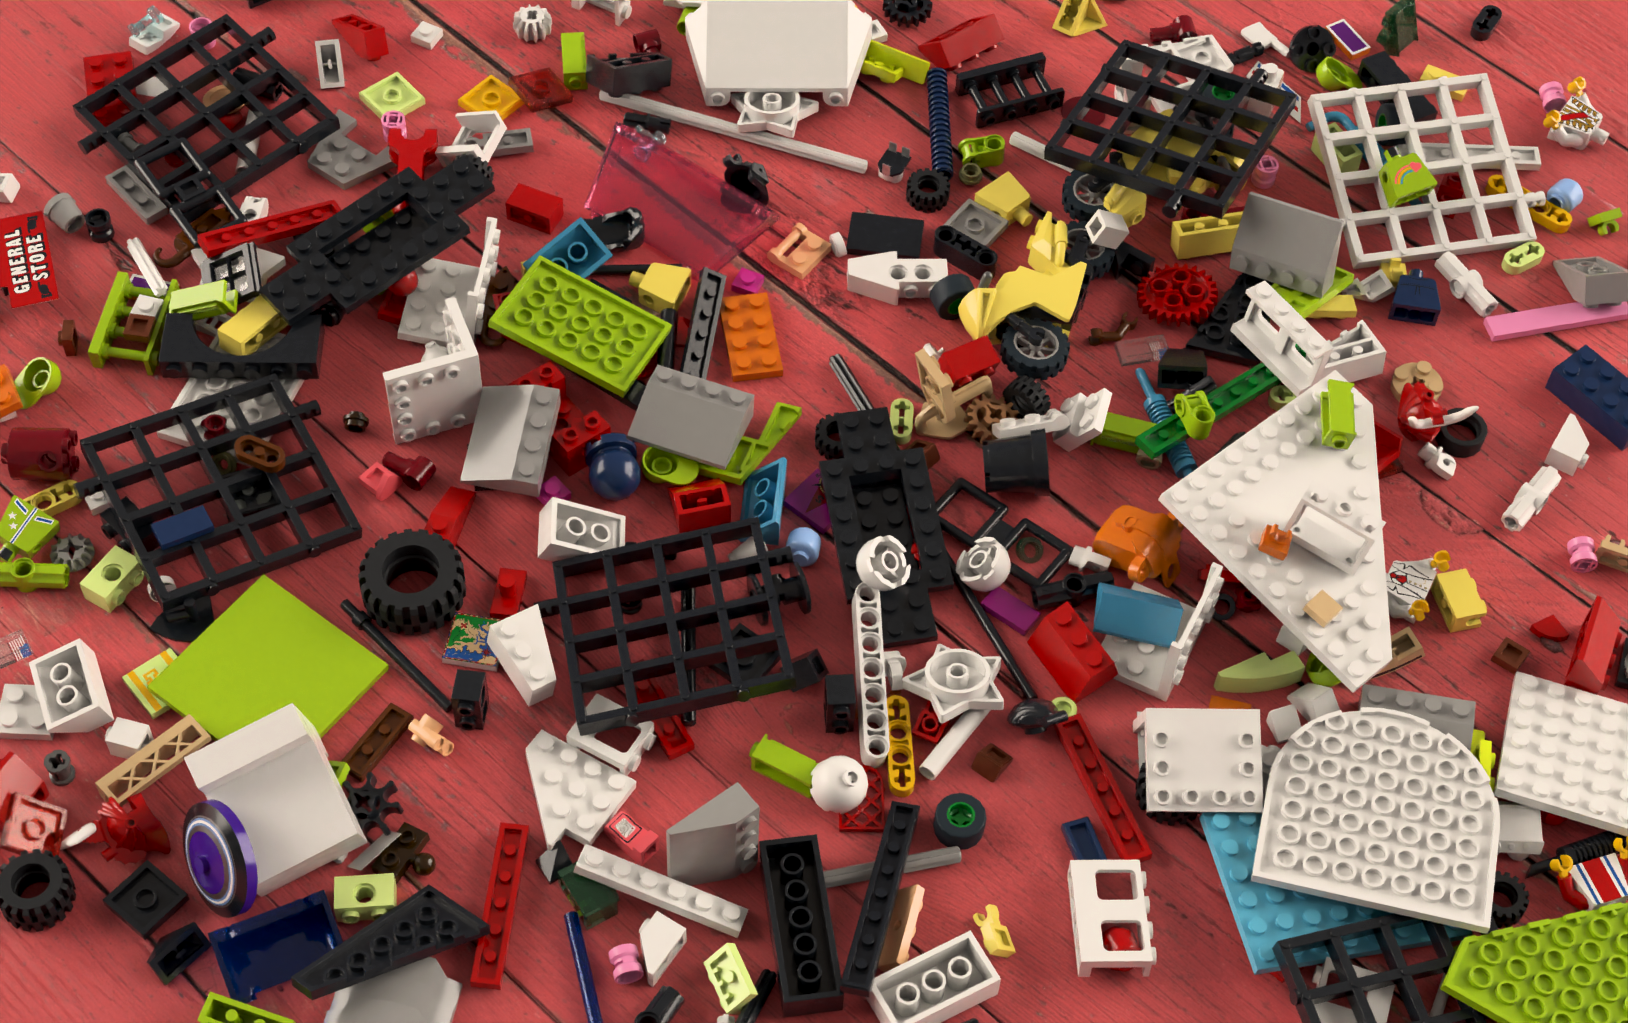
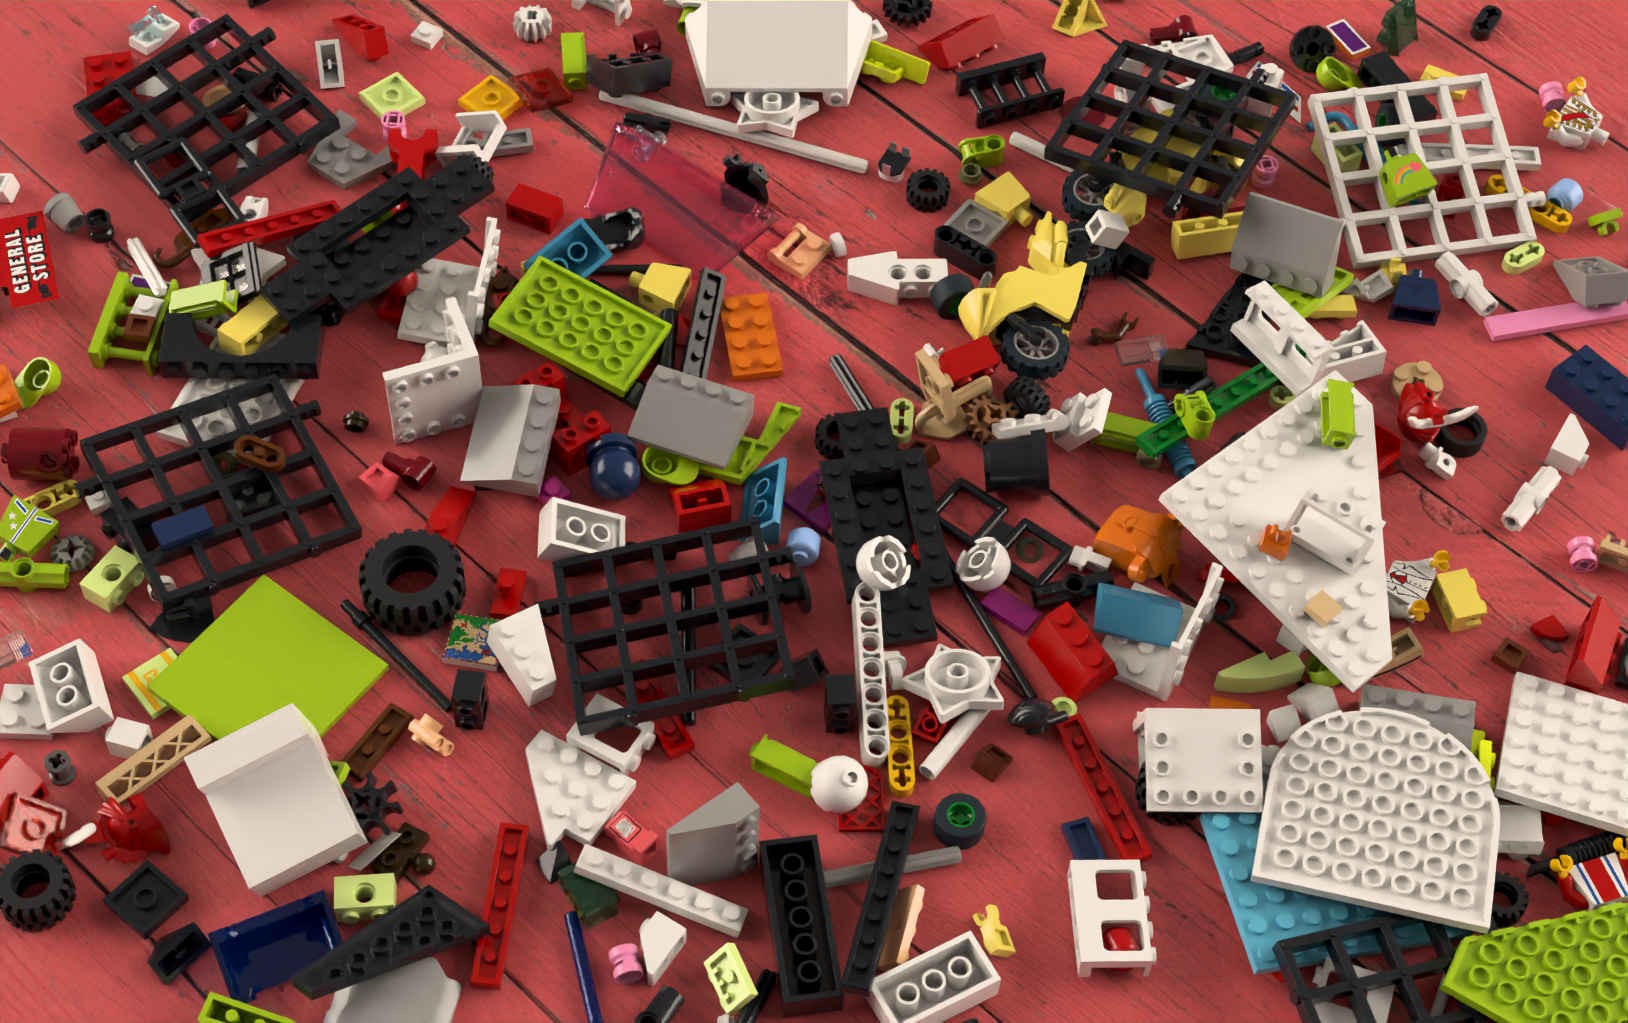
(68, 338): copper plate -> none
(136, 195): light grey plate -> none
(214, 421): dark red plate -> none
(220, 858): dish -> none
(747, 282): dark pink plate -> none
(880, 234): black tile -> none
(939, 122): dark blue piece -> none
(1177, 294): red gear -> none
(1244, 604): dark red plate -> none
(1258, 33): white piece -> none

